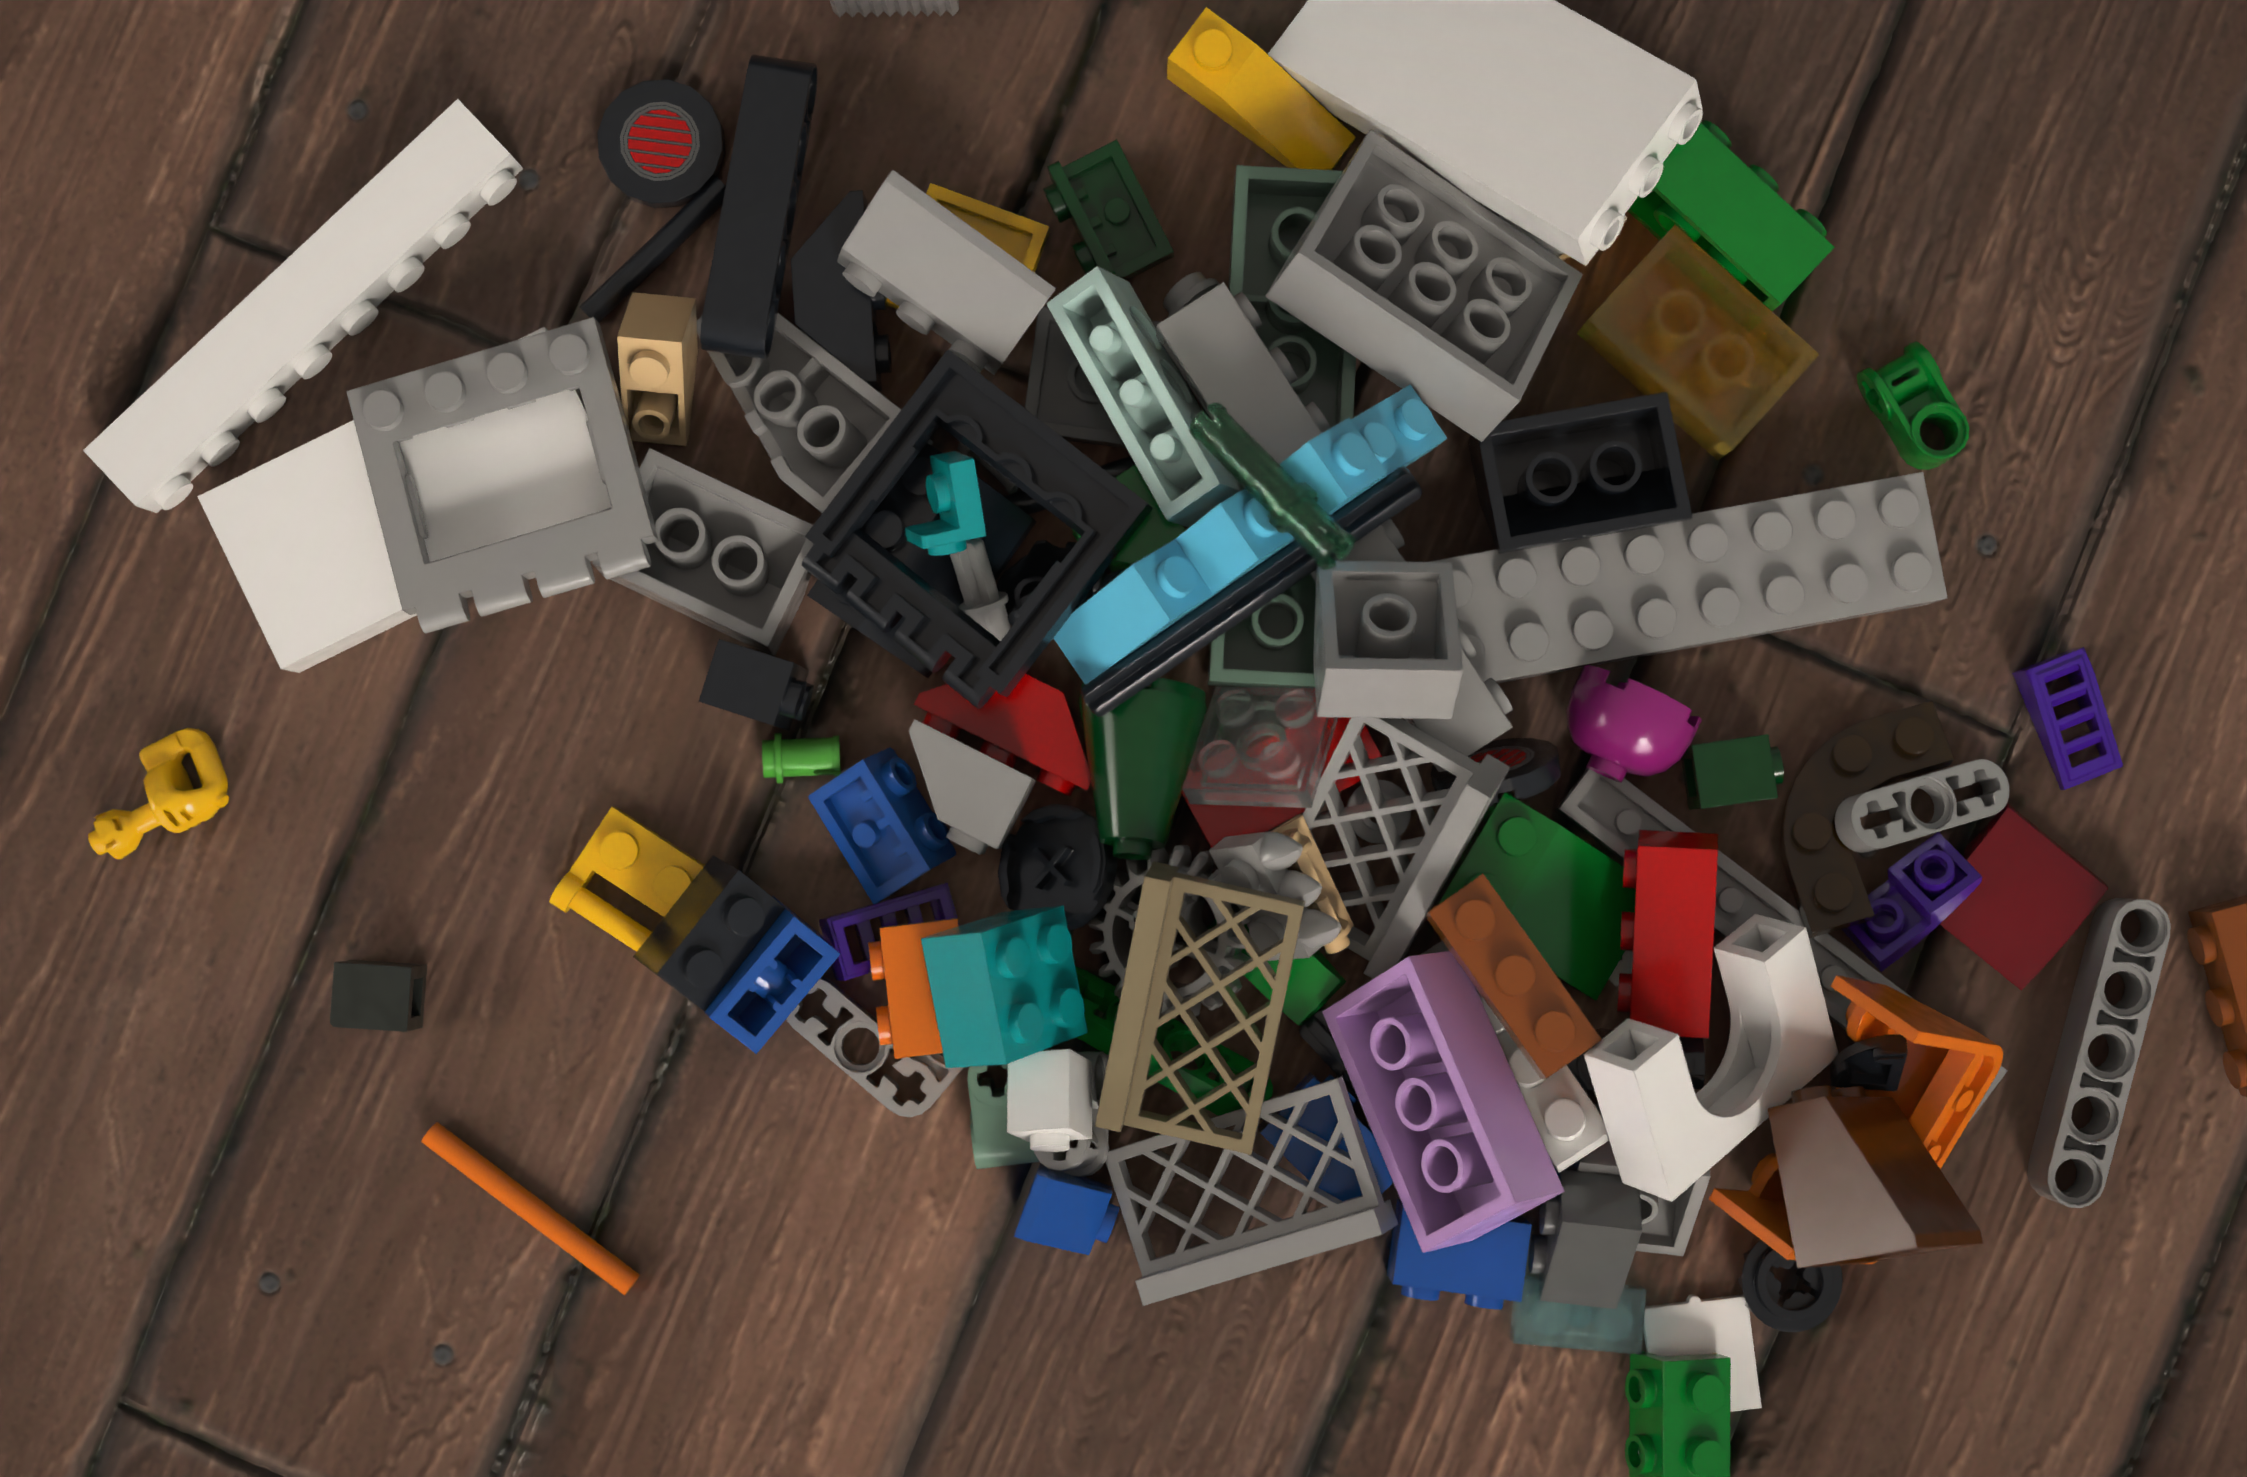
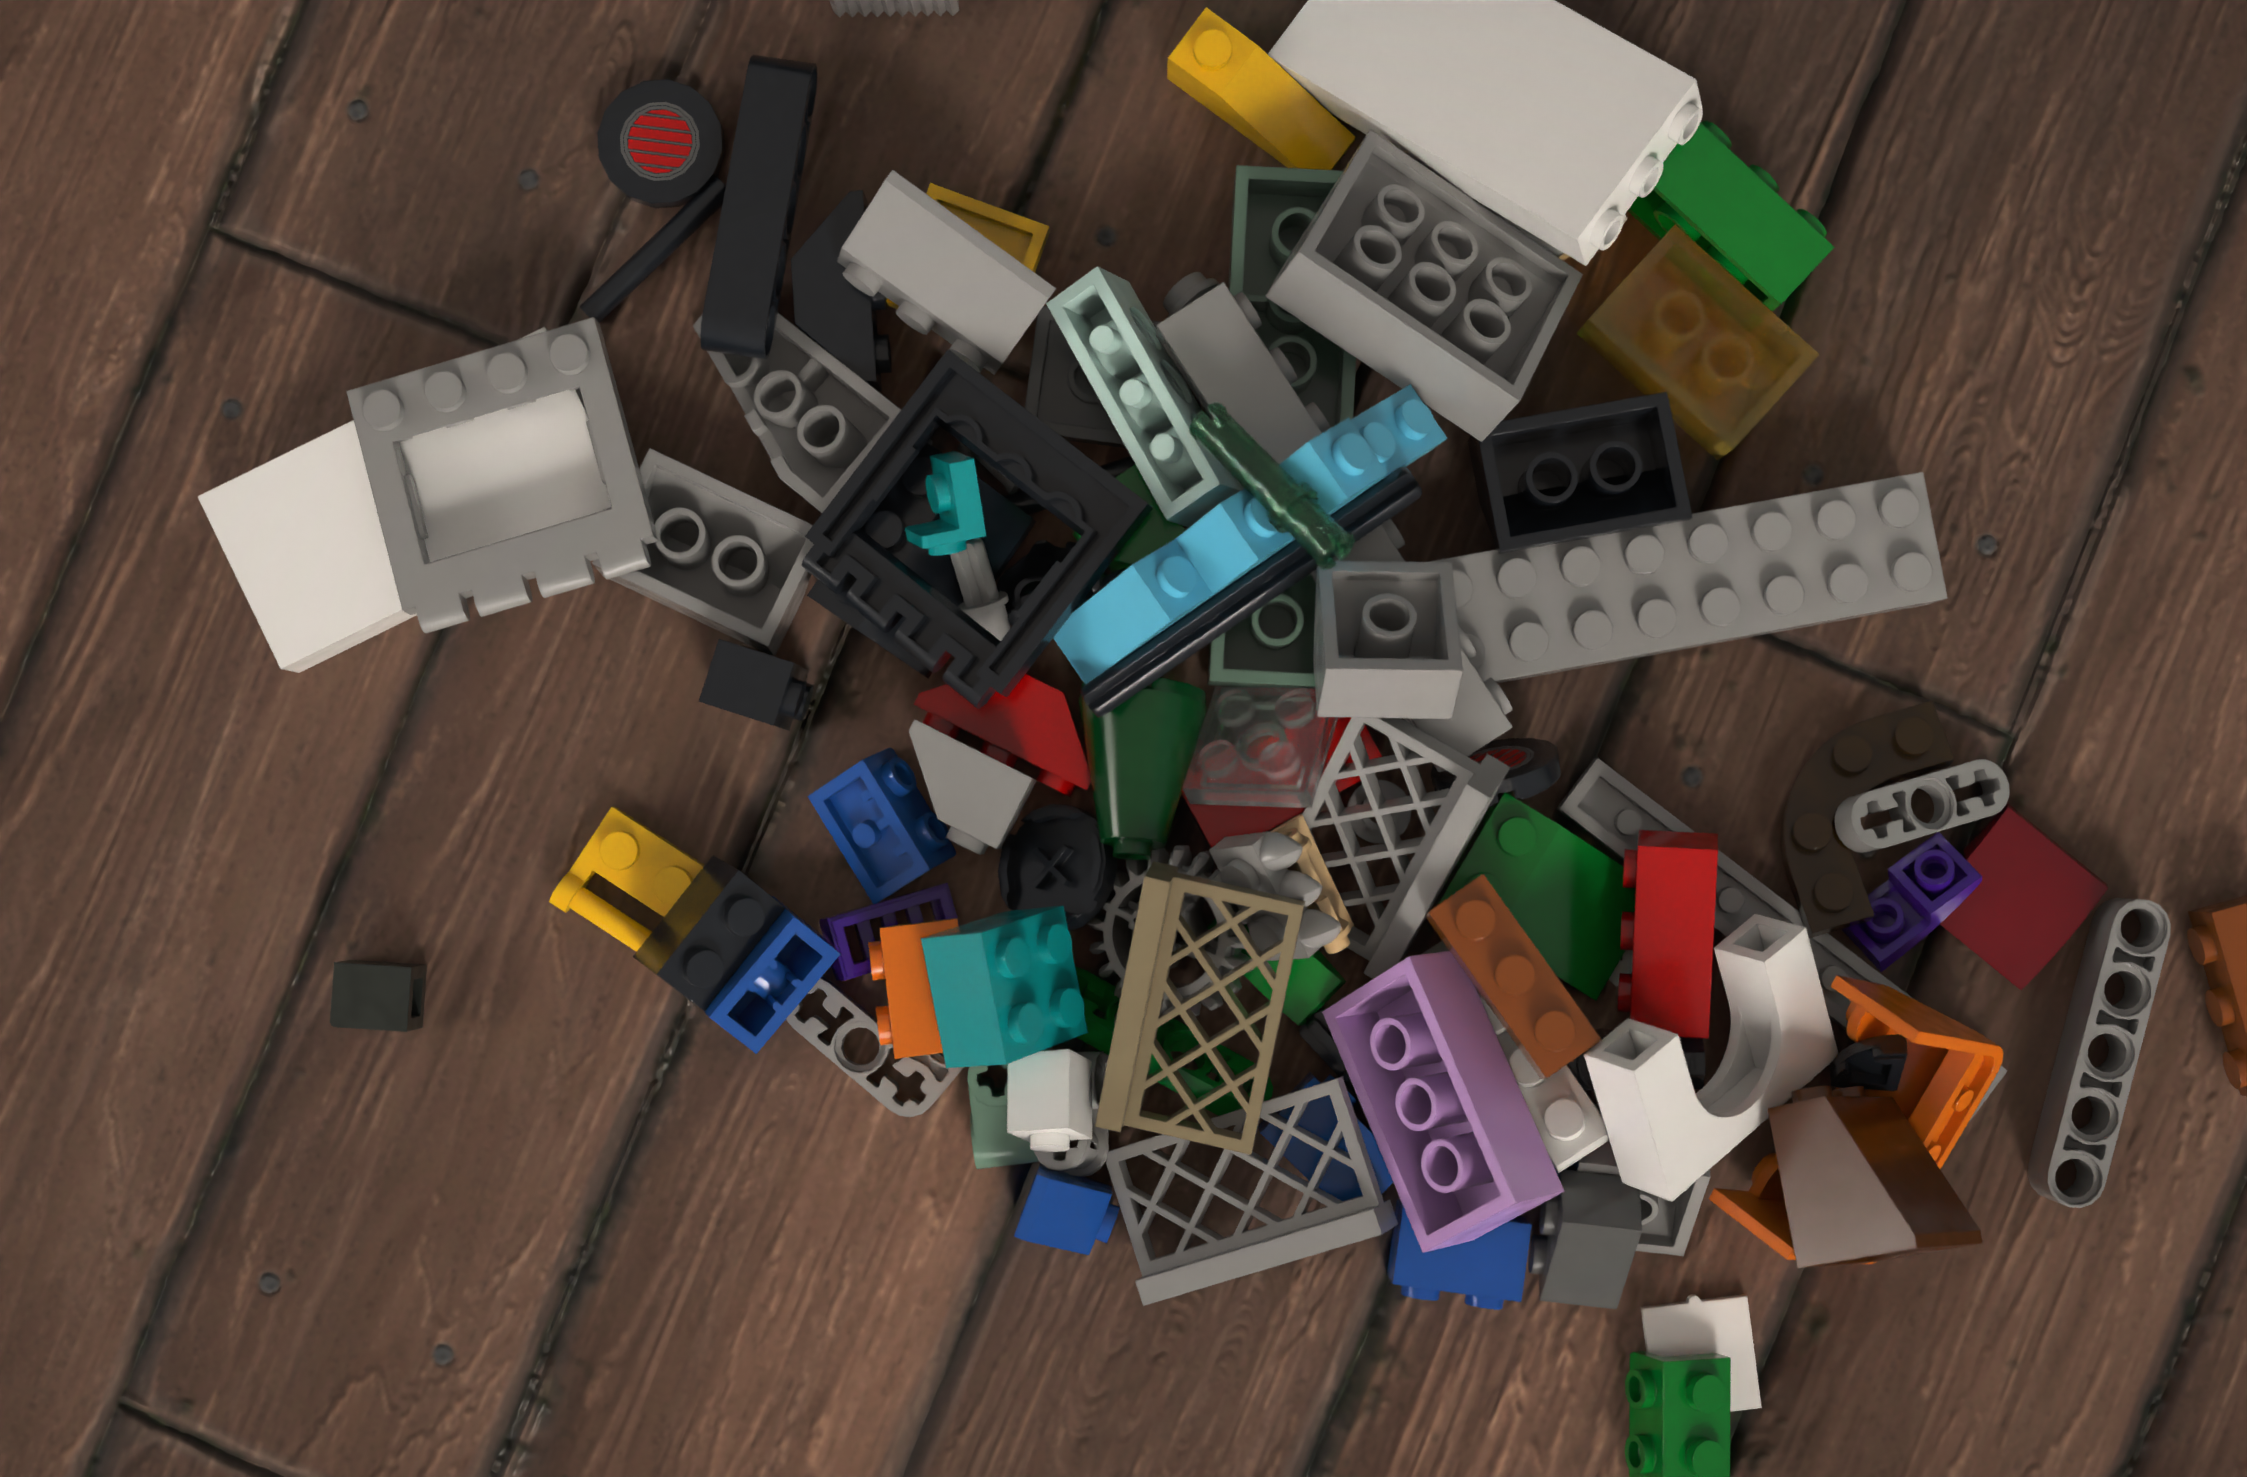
(169, 793): yellow piece -> none
(305, 310): white brick -> none
(530, 1208): orange bar -> none
(658, 367): tan slope -> none
(800, 757): bright green pin -> none
(1108, 213): dark green bracket -> none
(1578, 1325): clear light blue plate -> none
(1627, 725): magenta cylinder -> none
(1731, 772): dark green brick -> none
(1795, 1309): black gear -> none
(1911, 403): green piece -> none
(2040, 706): dark purple slope -> none

